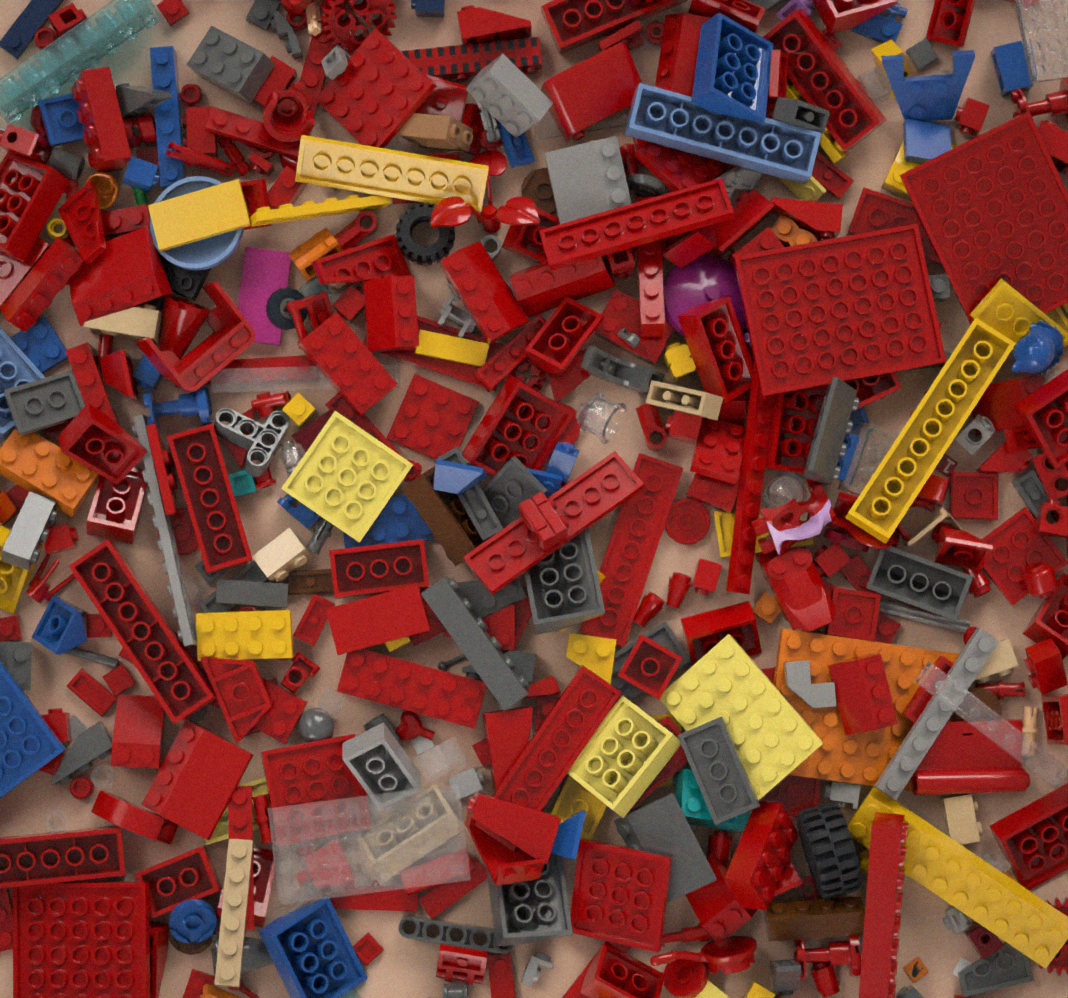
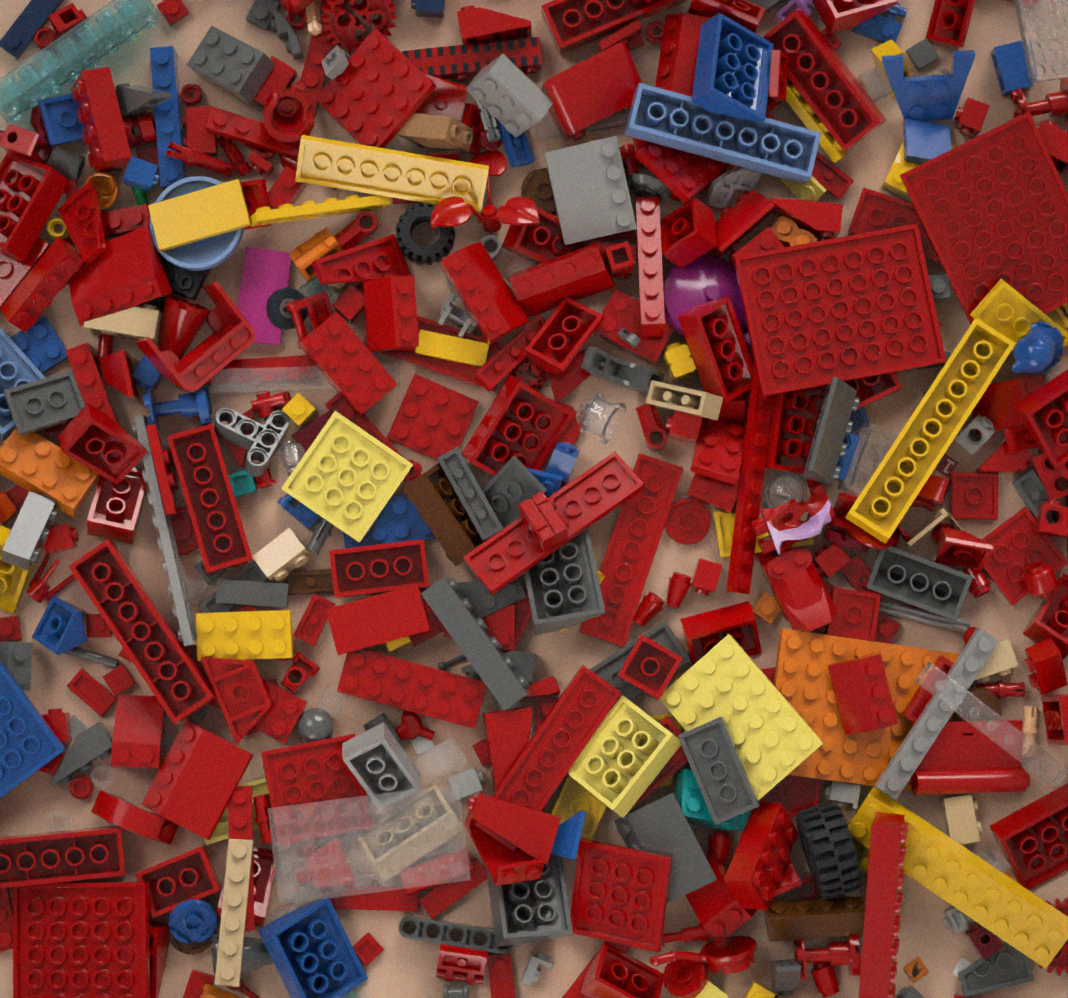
(456, 477): slope -> none
(593, 653): yellow wing -> none
(636, 224): red plate -> none
(799, 682): light grey tile -> none
(801, 114): dark grey brick -> none

